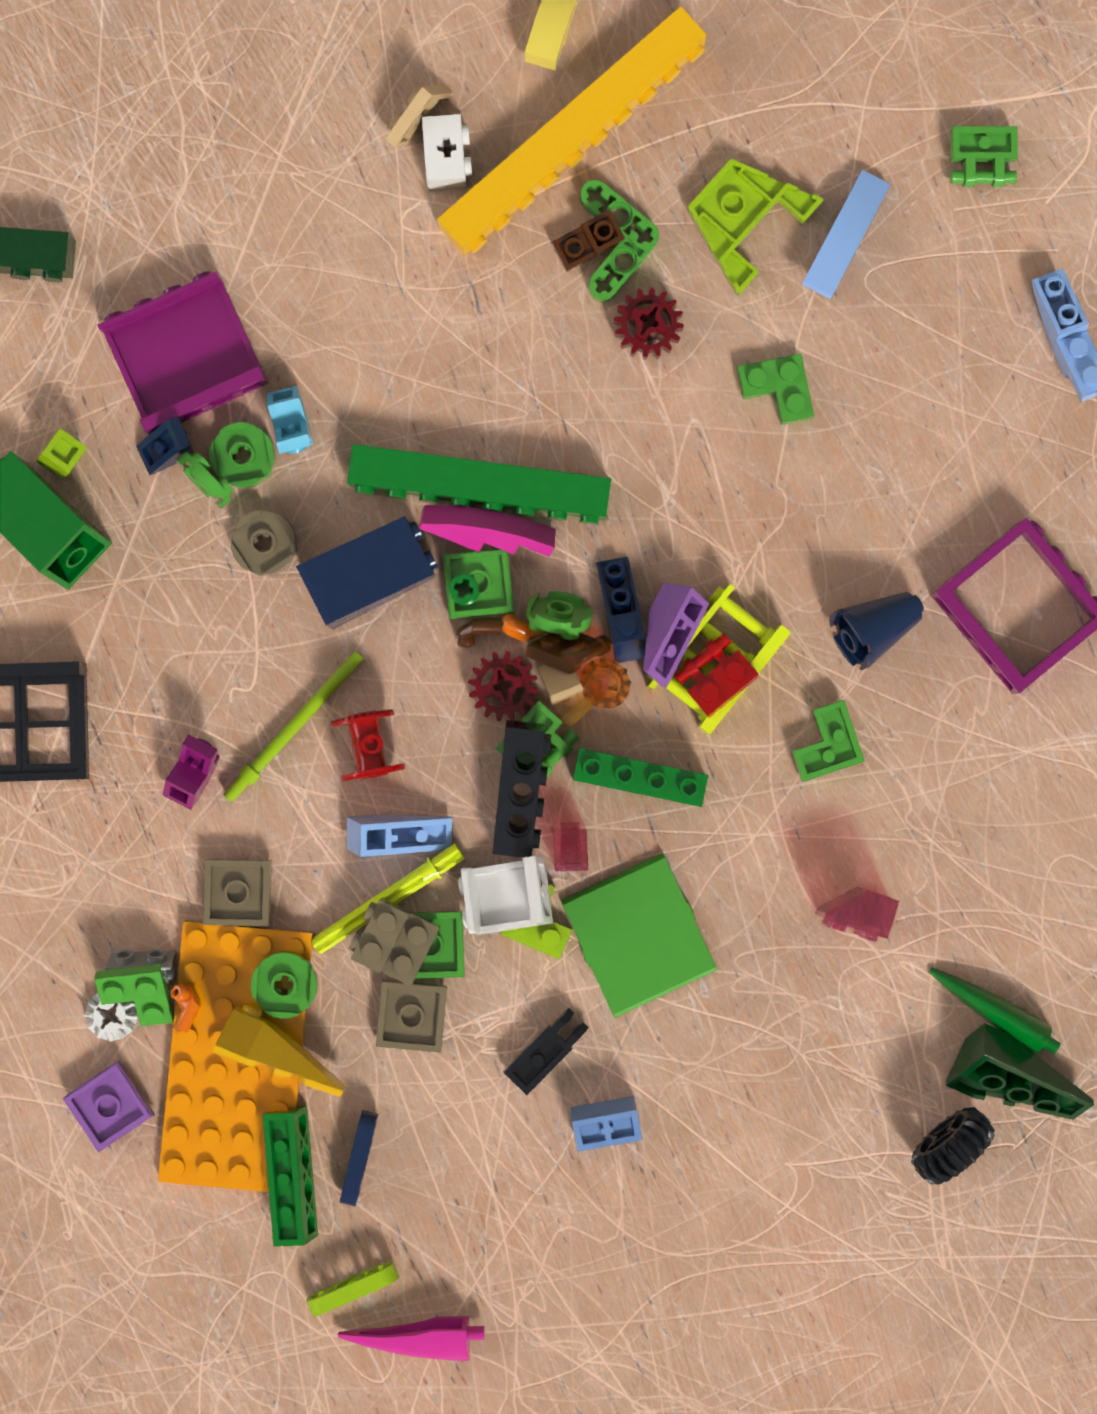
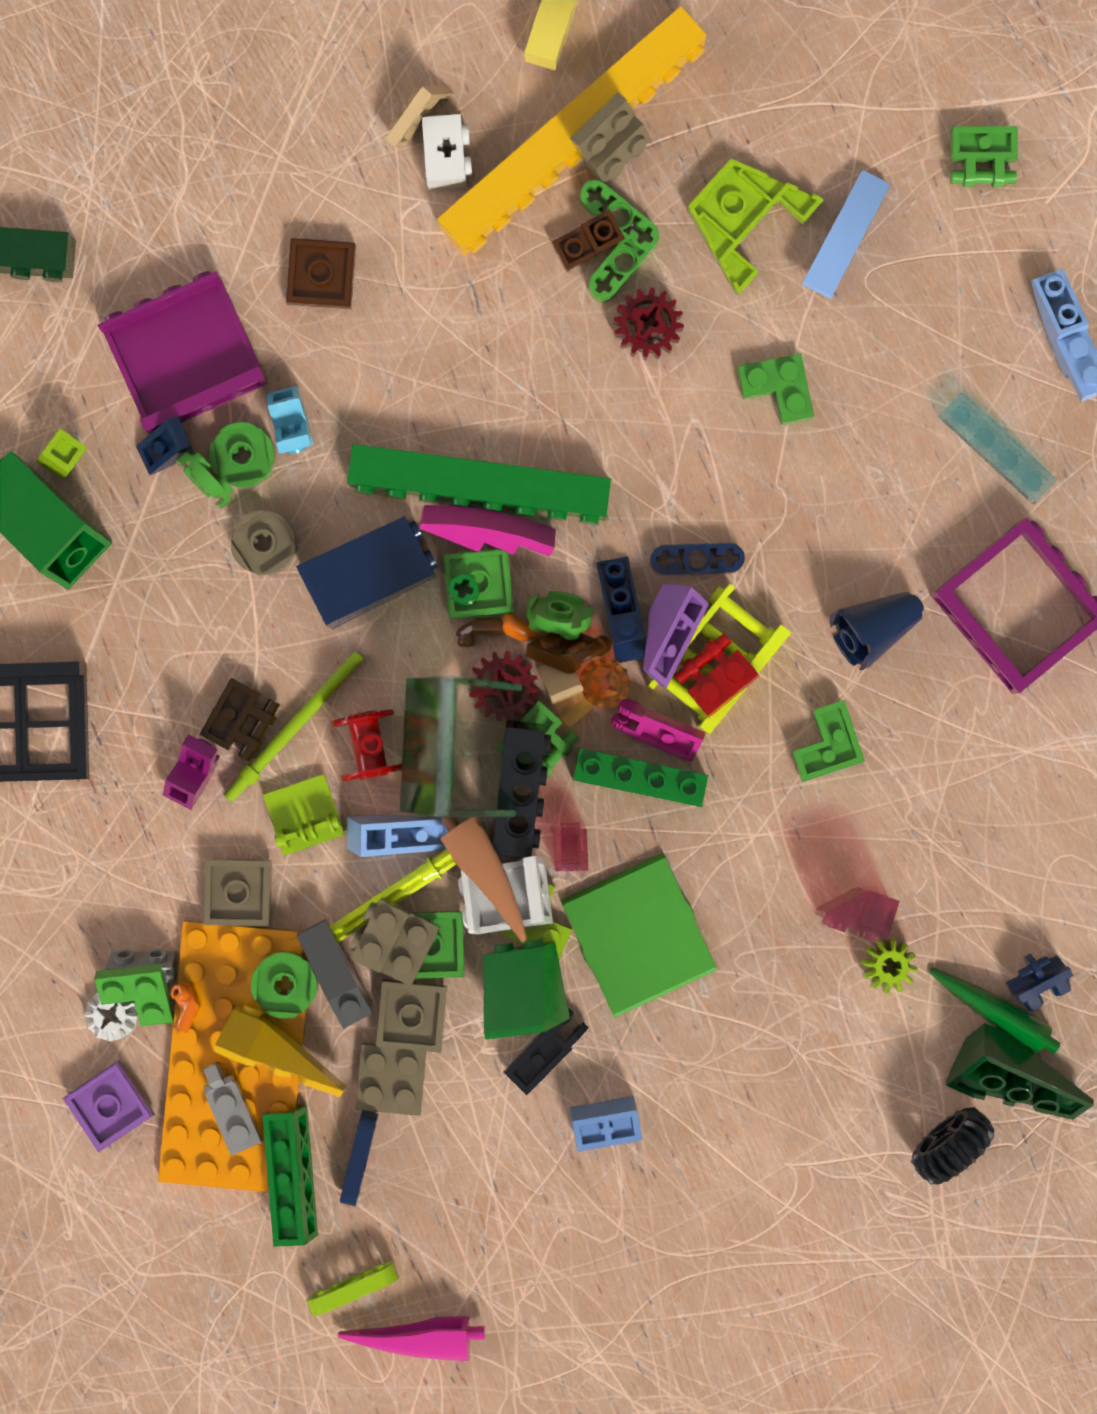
(230, 1110): none -> light grey hinge
(231, 713): none -> dark brown plate
(303, 815): none -> lime hinge
(321, 273): none -> reddish brown plate
(335, 974): none -> dark grey slope
(390, 1080): none -> dark tan plate
(430, 746): none -> clear green windscreen
(479, 861): none -> nougat piece
(523, 989): none -> green slope
(610, 139): none -> dark tan plate
(657, 730): none -> dark pink hinge
(672, 552): none -> dark blue beam
(881, 975): none -> lime gear
(997, 448): none -> clear light blue plate
(1038, 978): none -> dark blue hips

